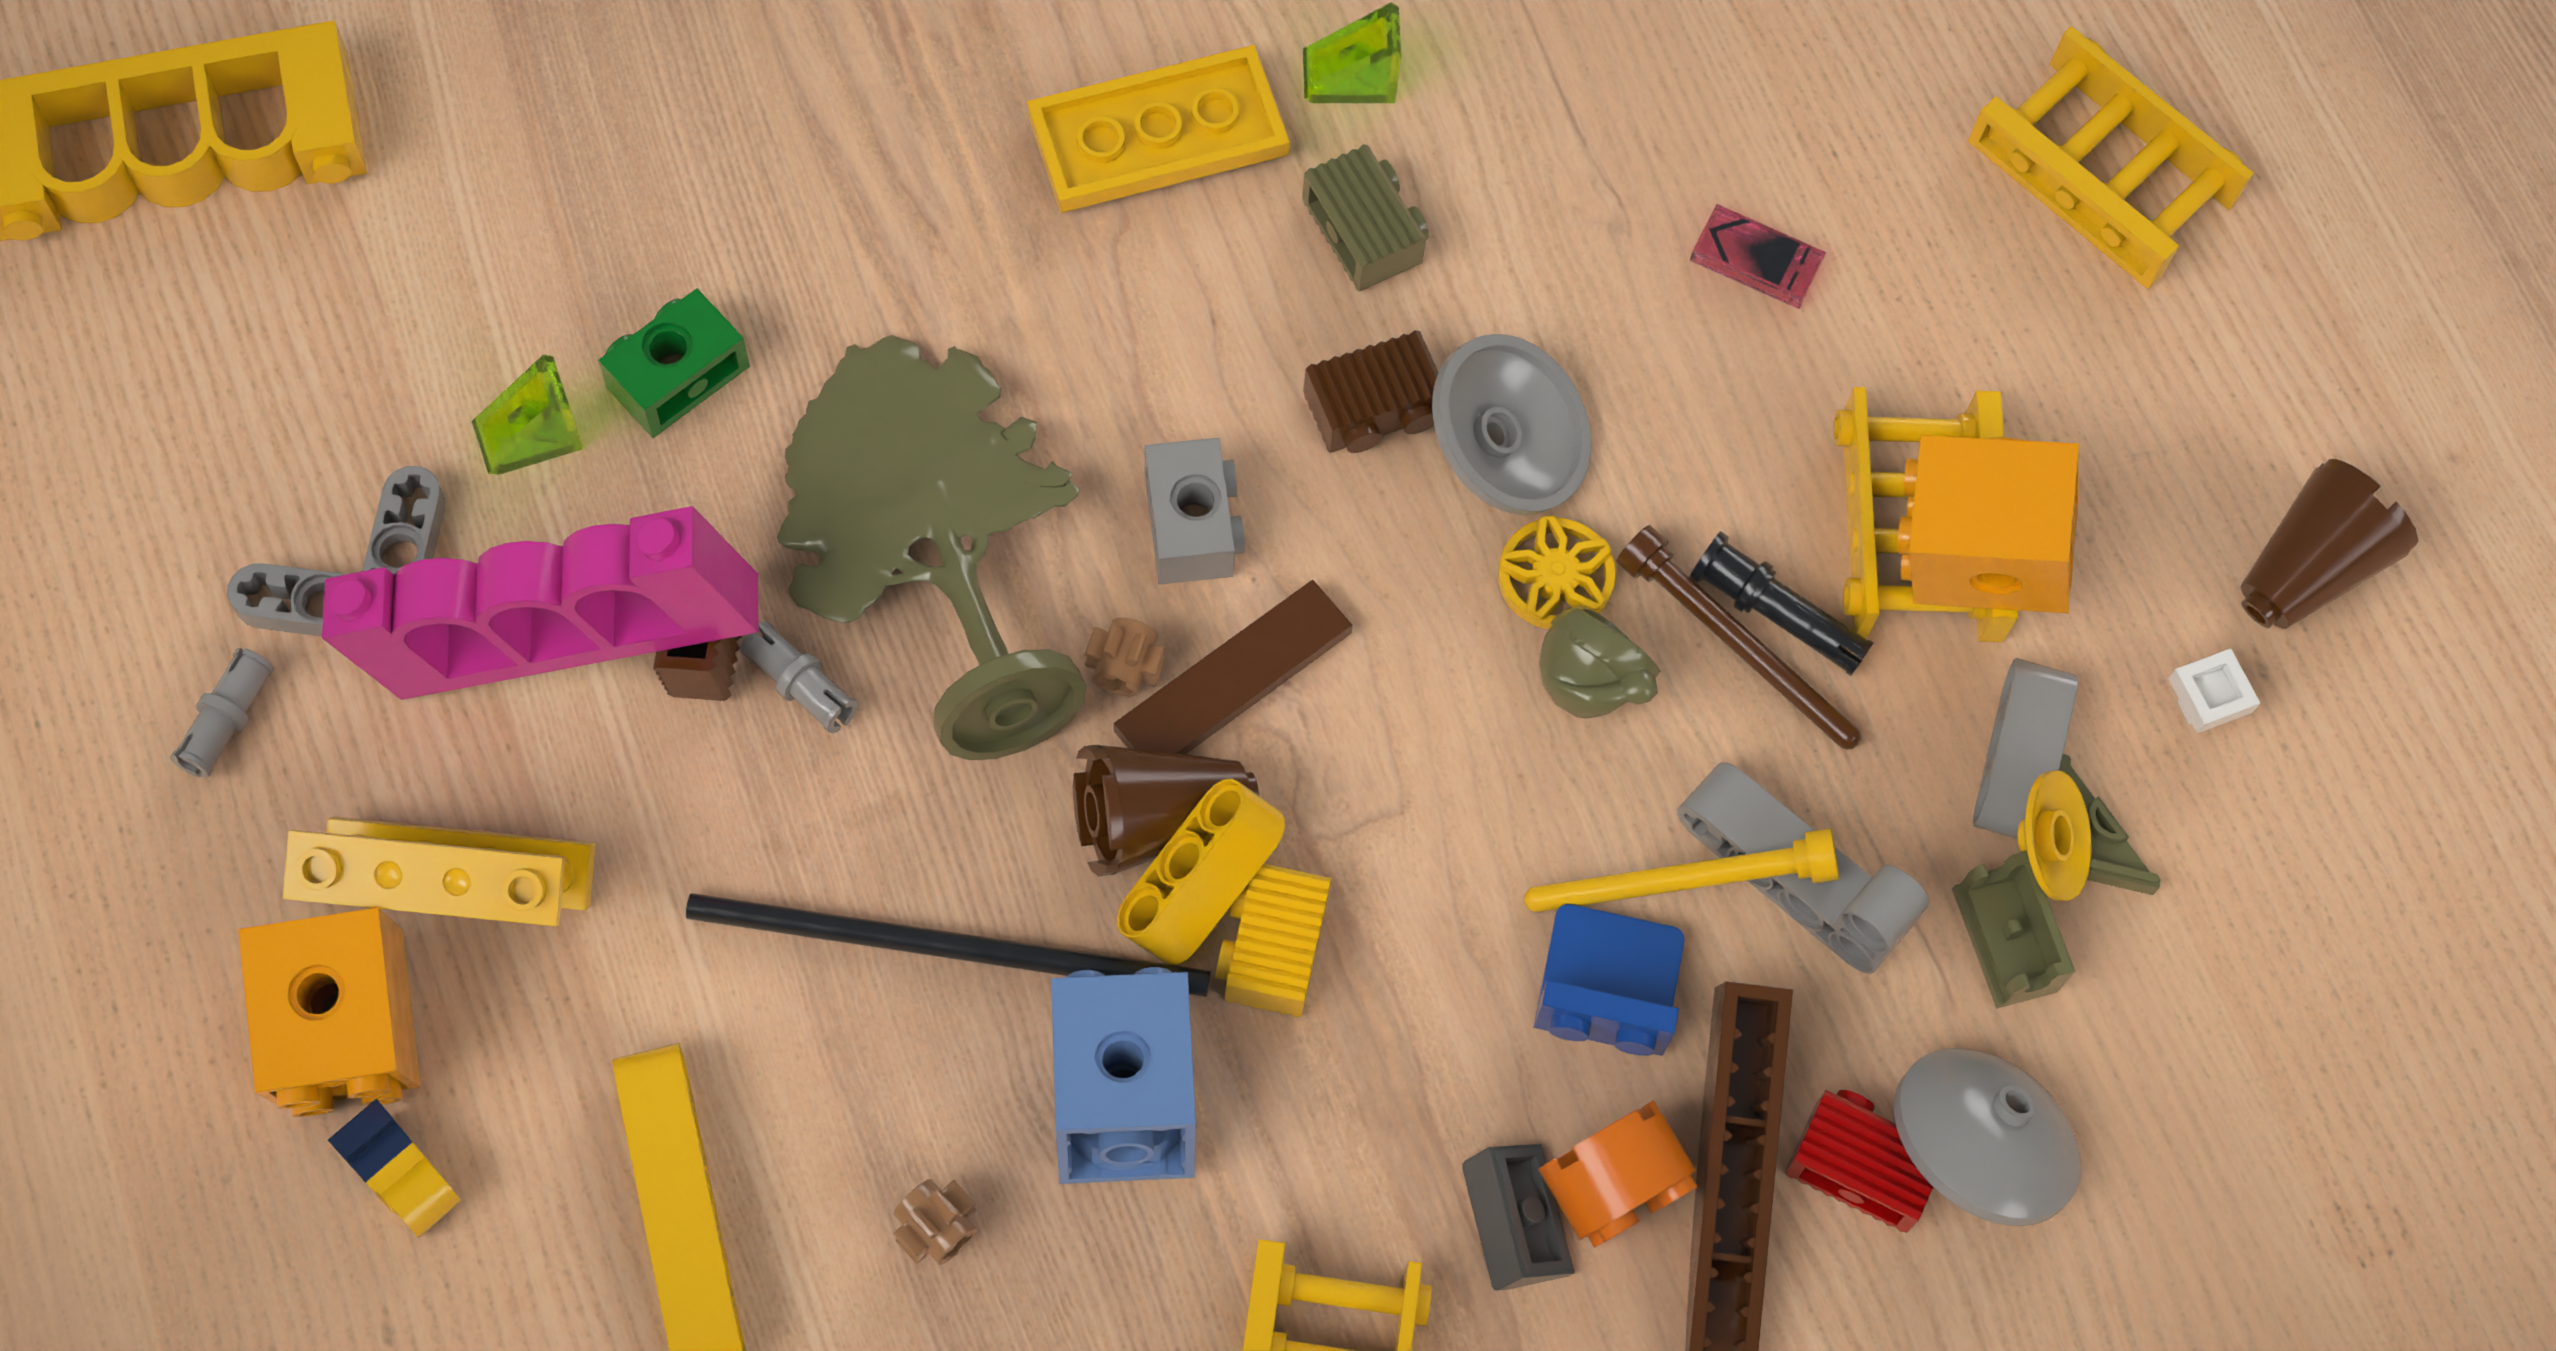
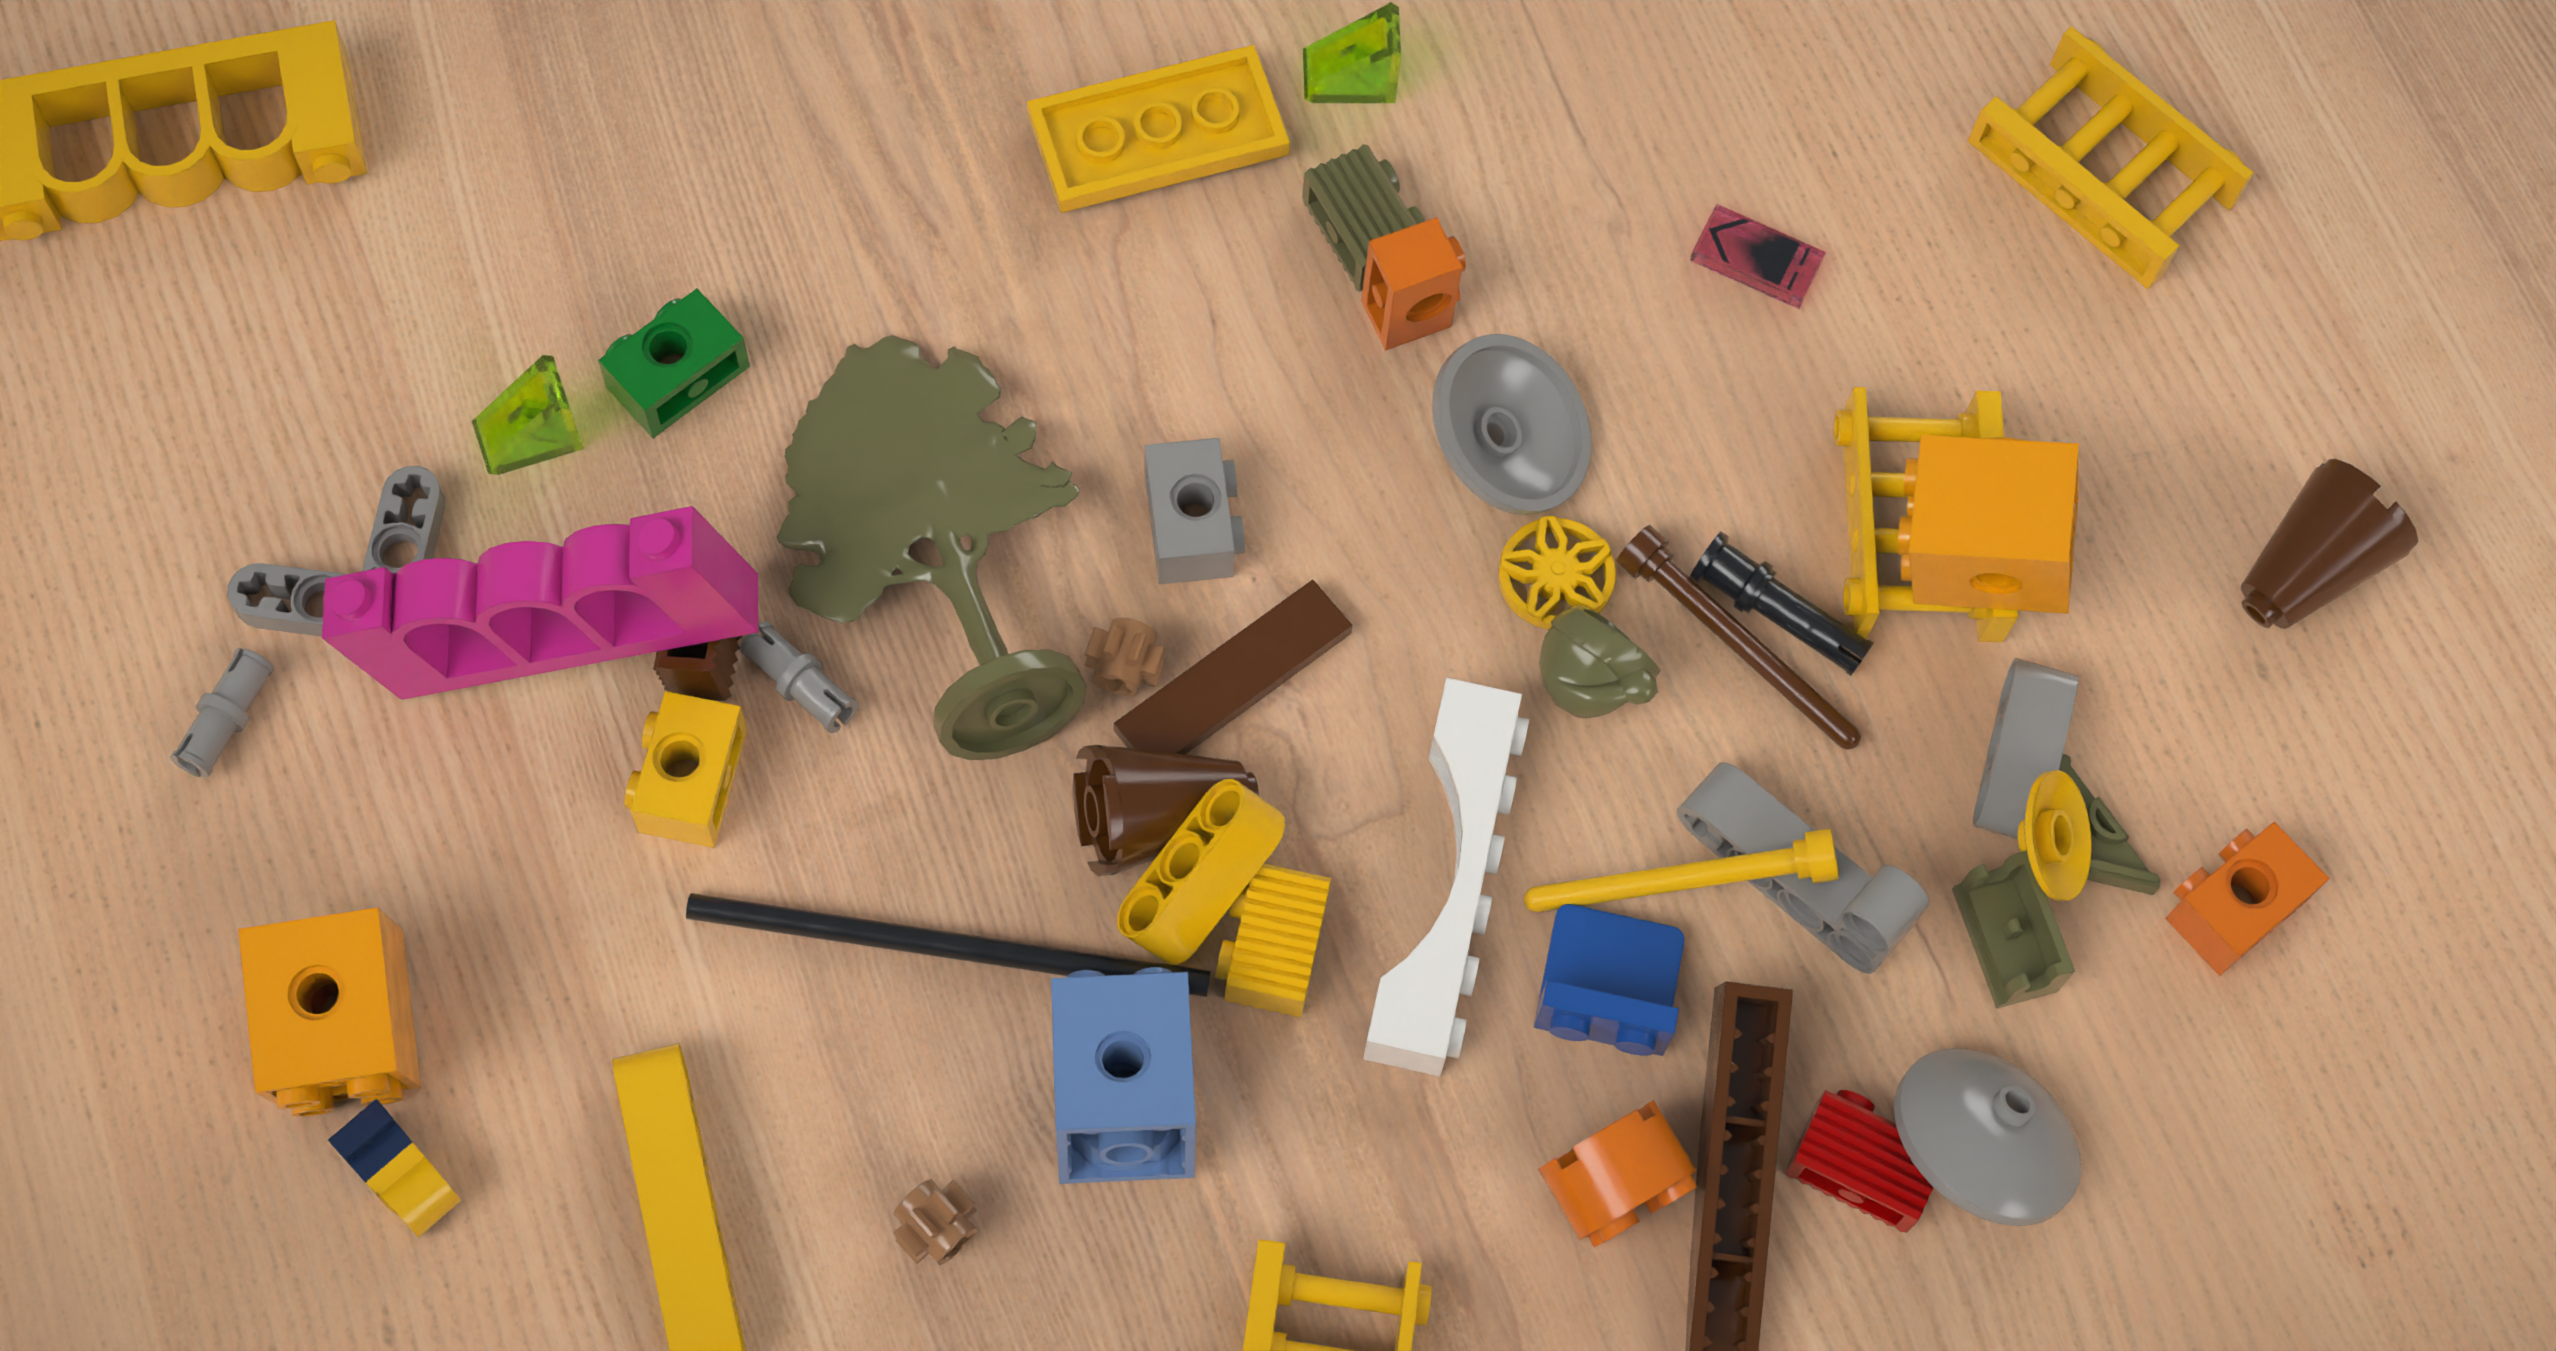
(439, 870): yellow fence -> none
(692, 805): none -> yellow brick
(1372, 393): reddish brown brick -> none
(1412, 282): none -> orange brick
(1418, 998): none -> white arch
(1516, 1217): dark grey slope -> none
(2213, 691): white tile -> none
(2222, 925): none -> orange brick

